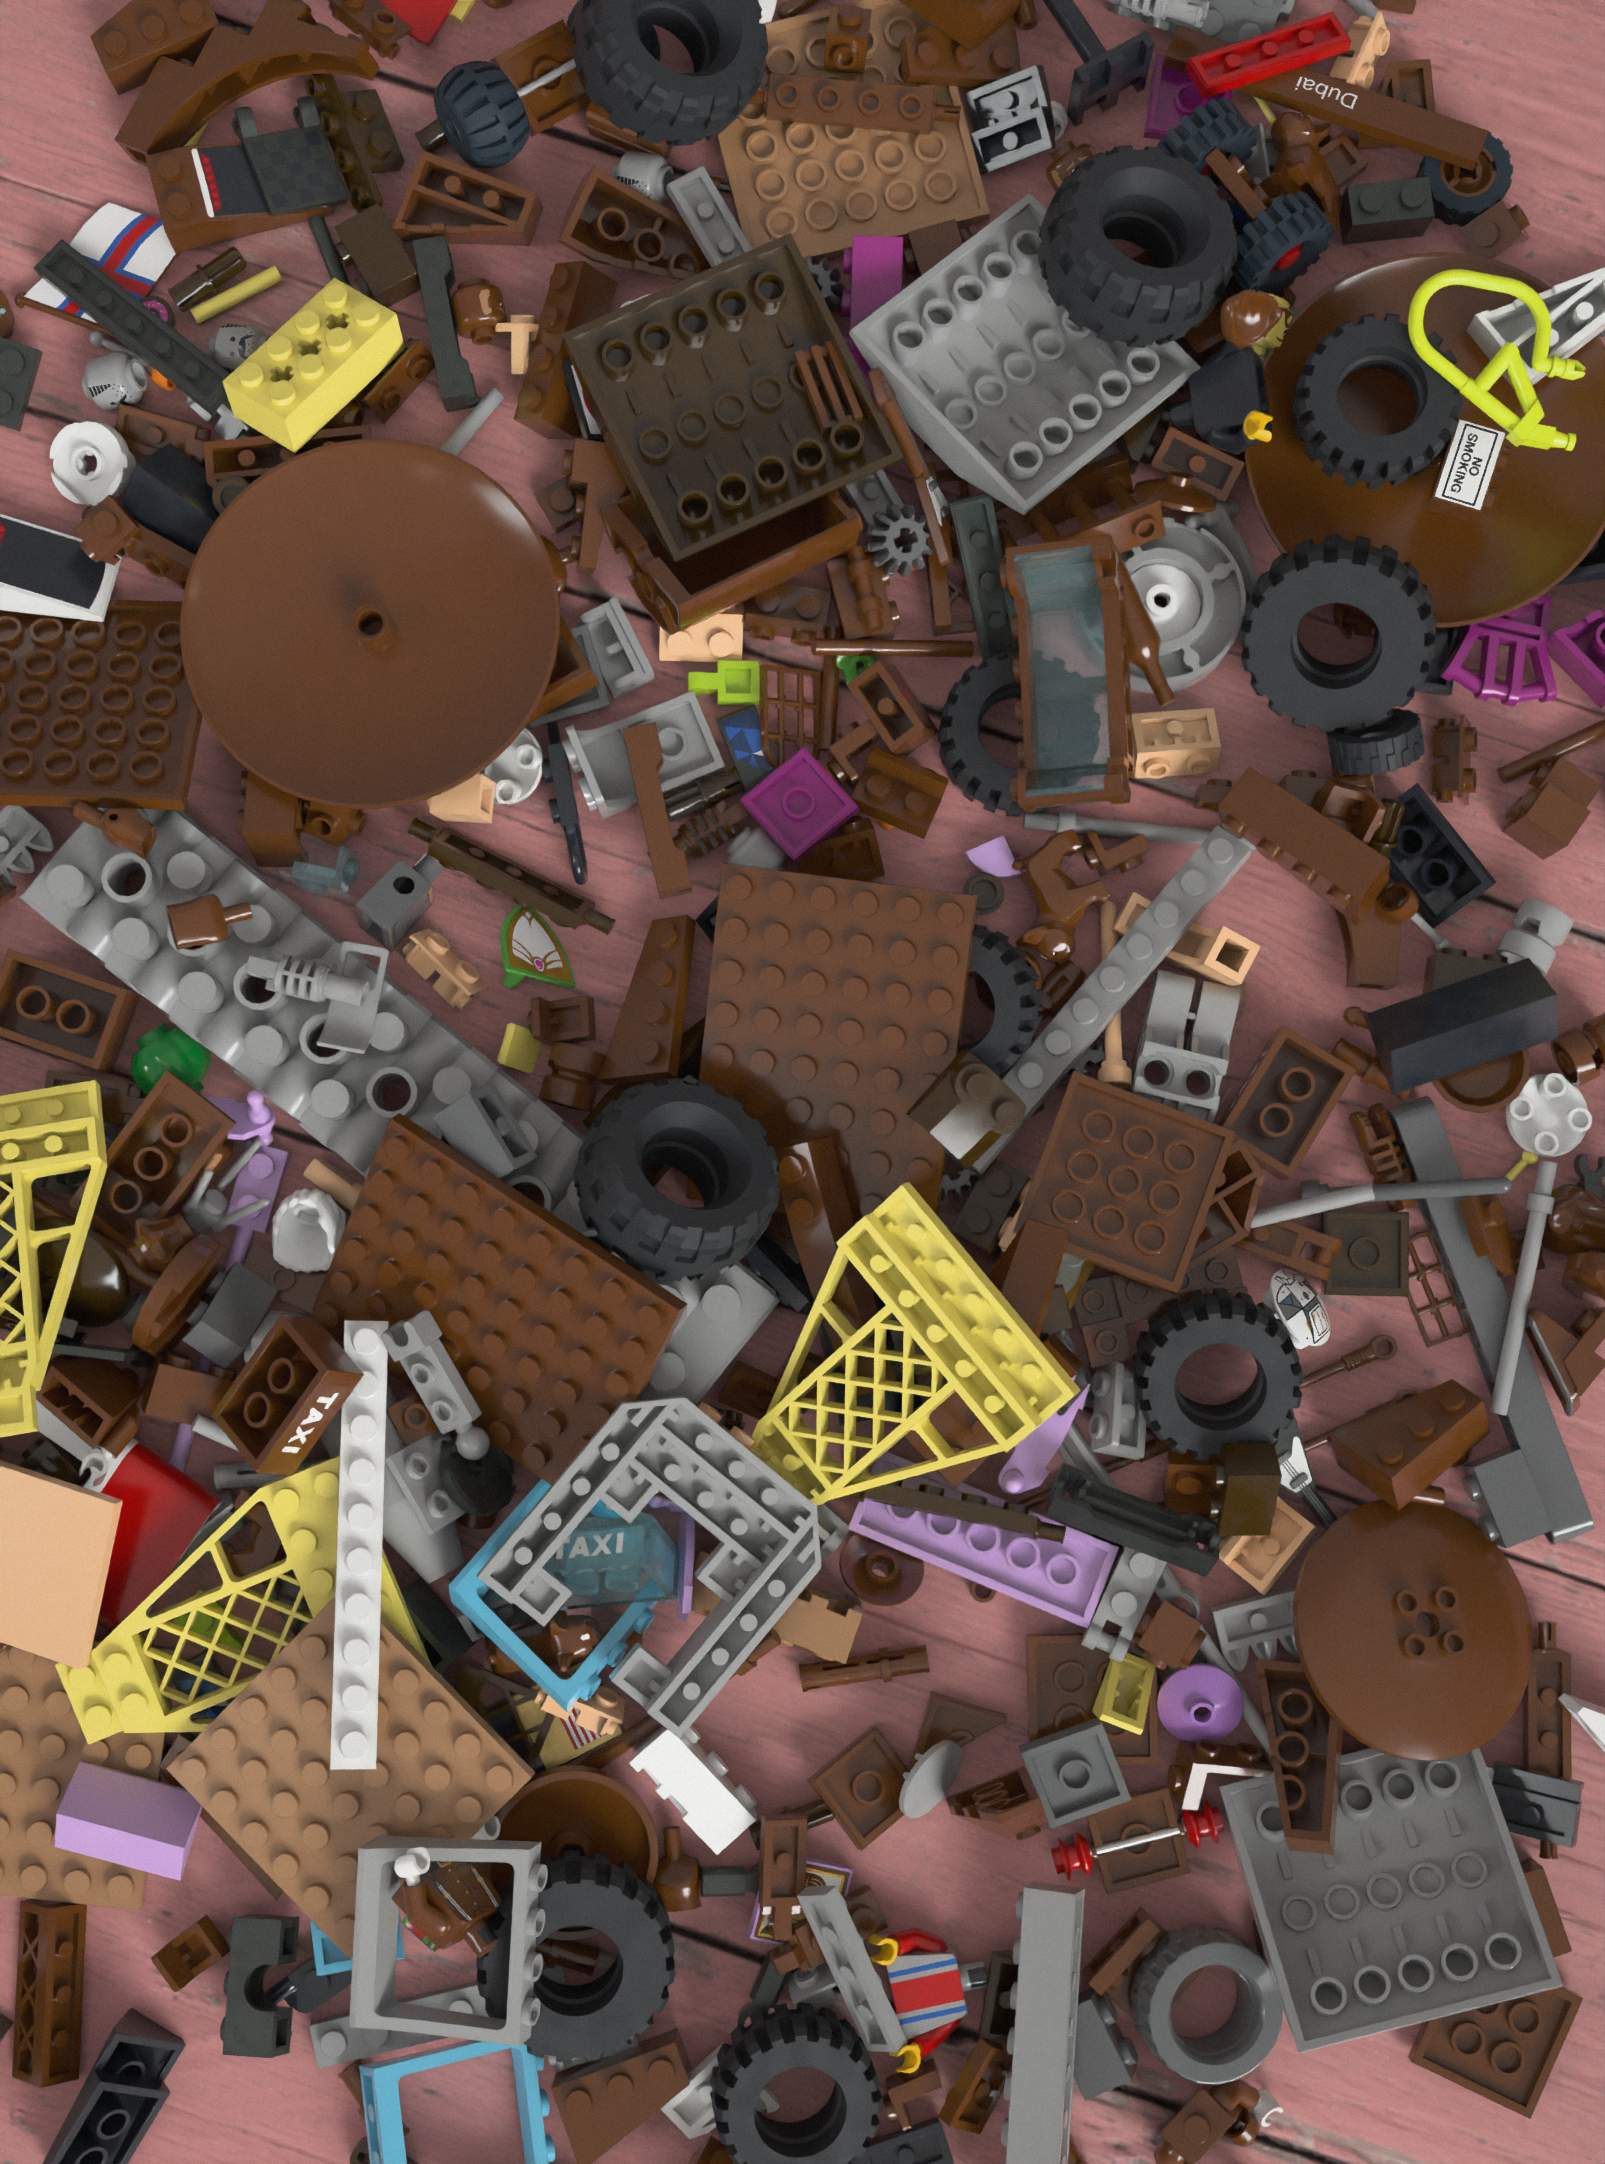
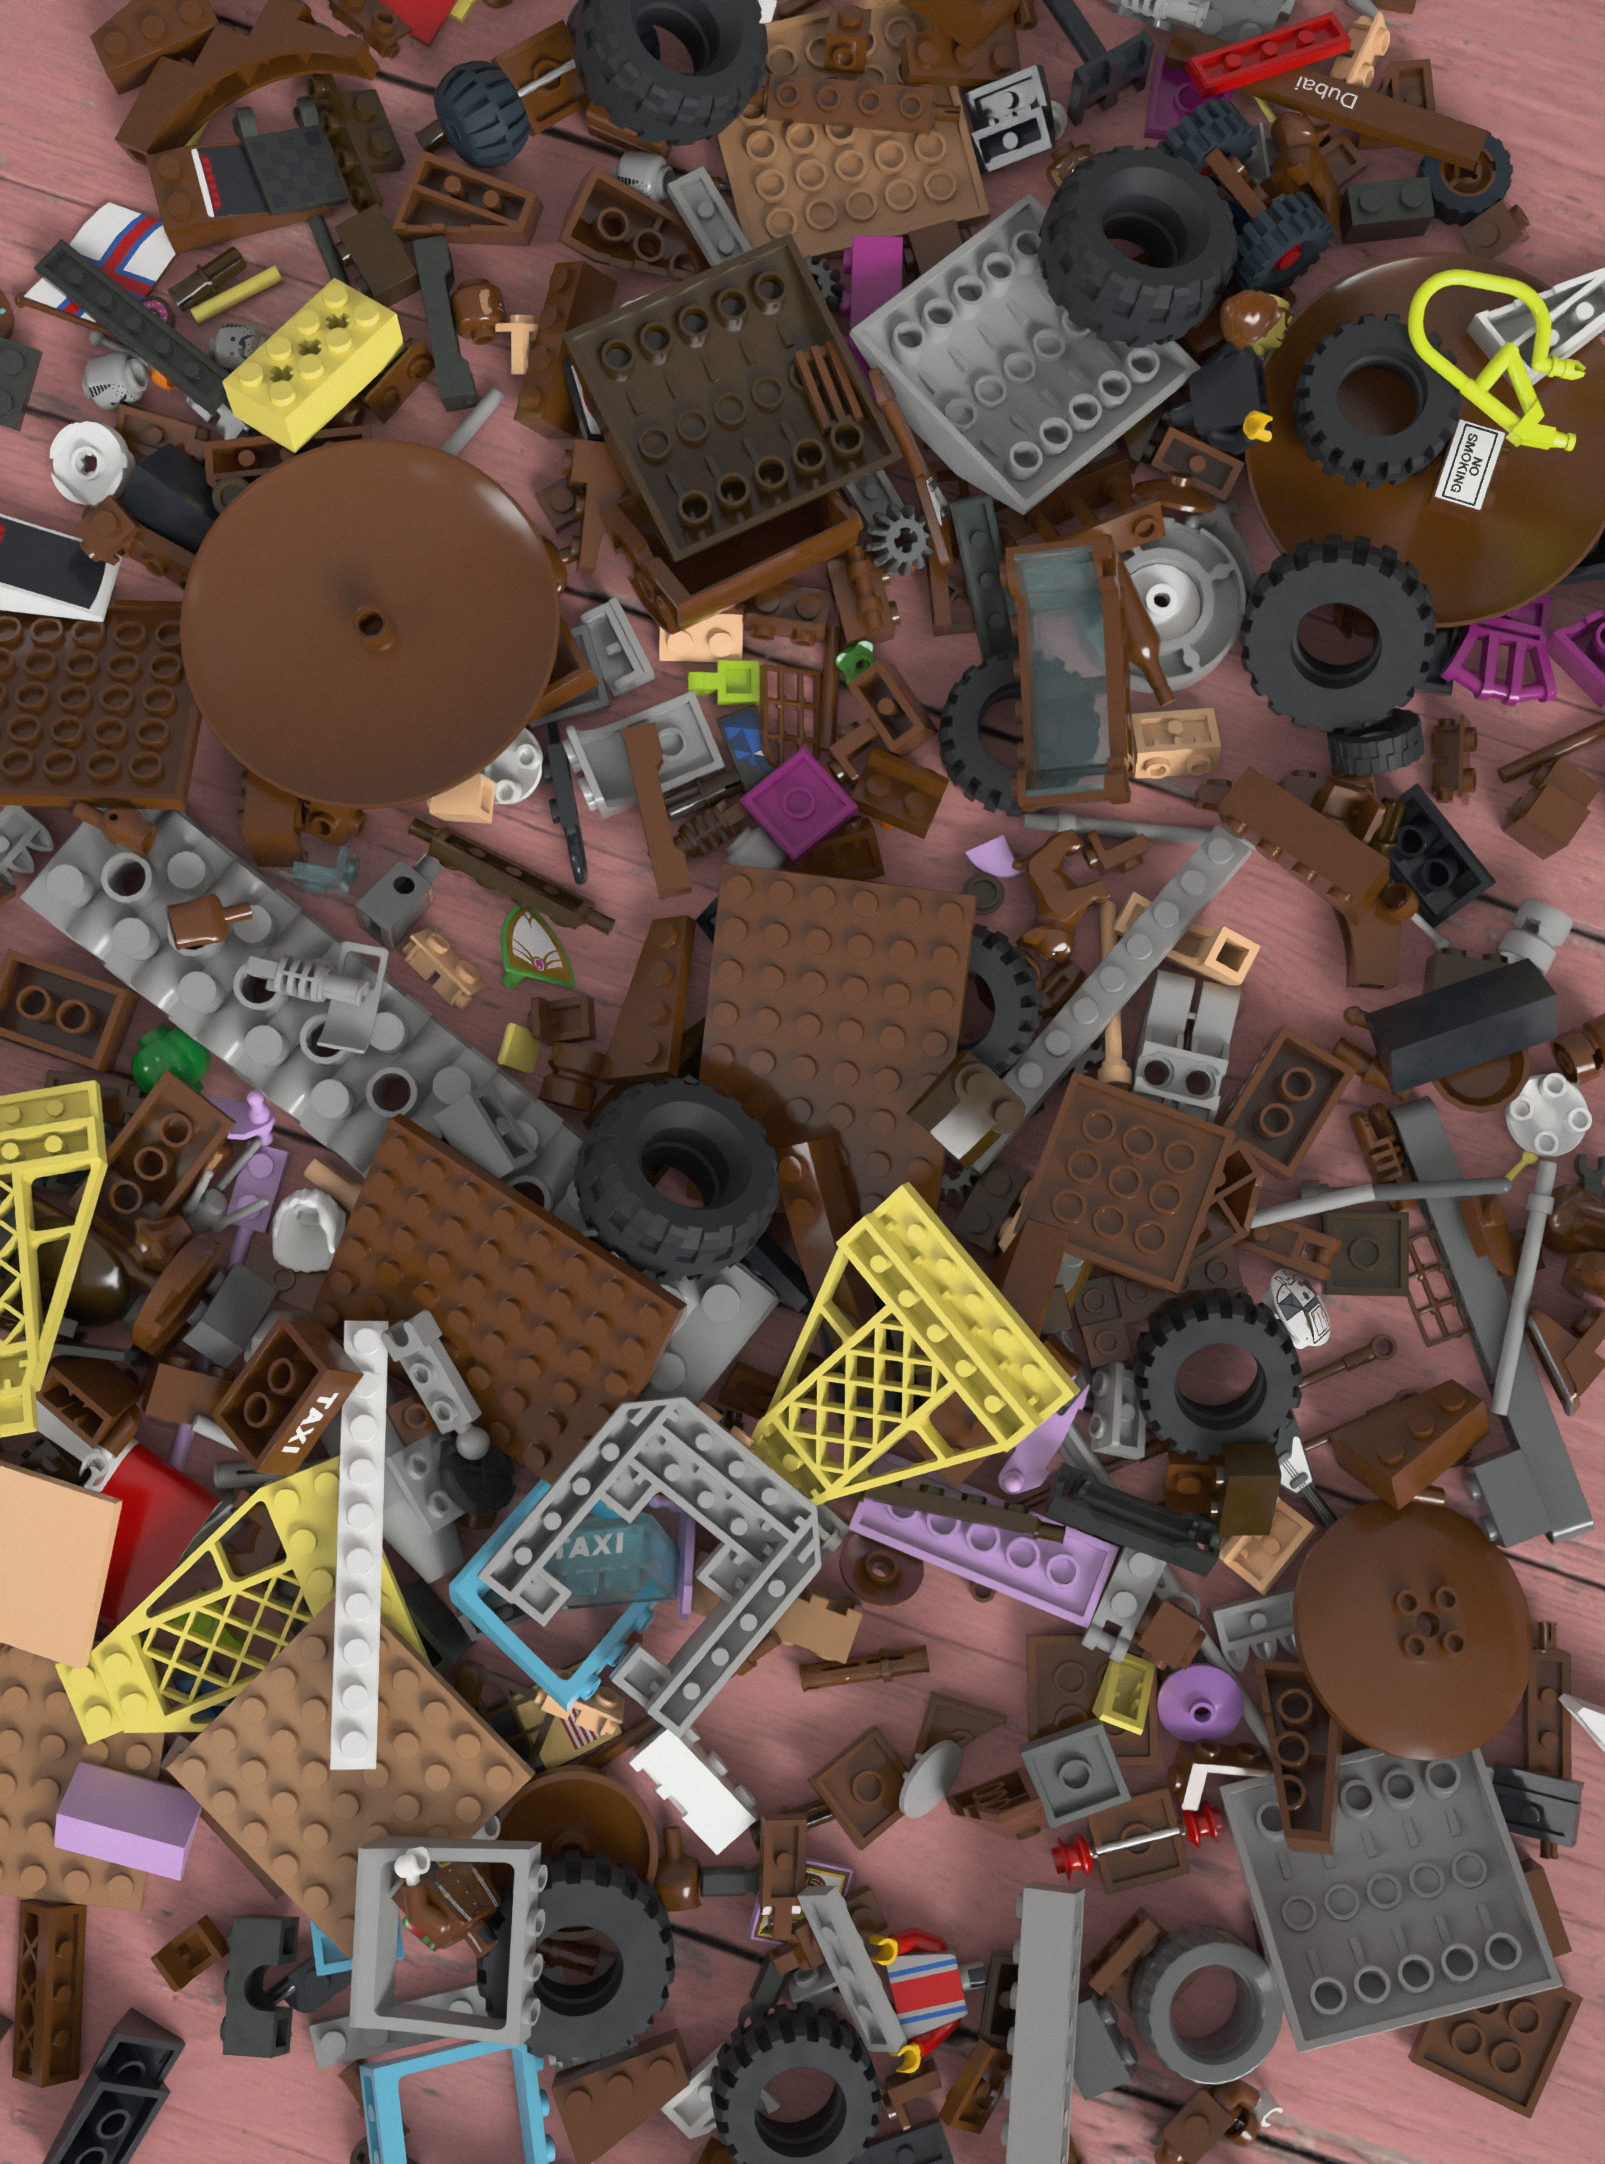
(557, 1643): reddish brown animal -> none
(891, 647): reddish brown bar -> none

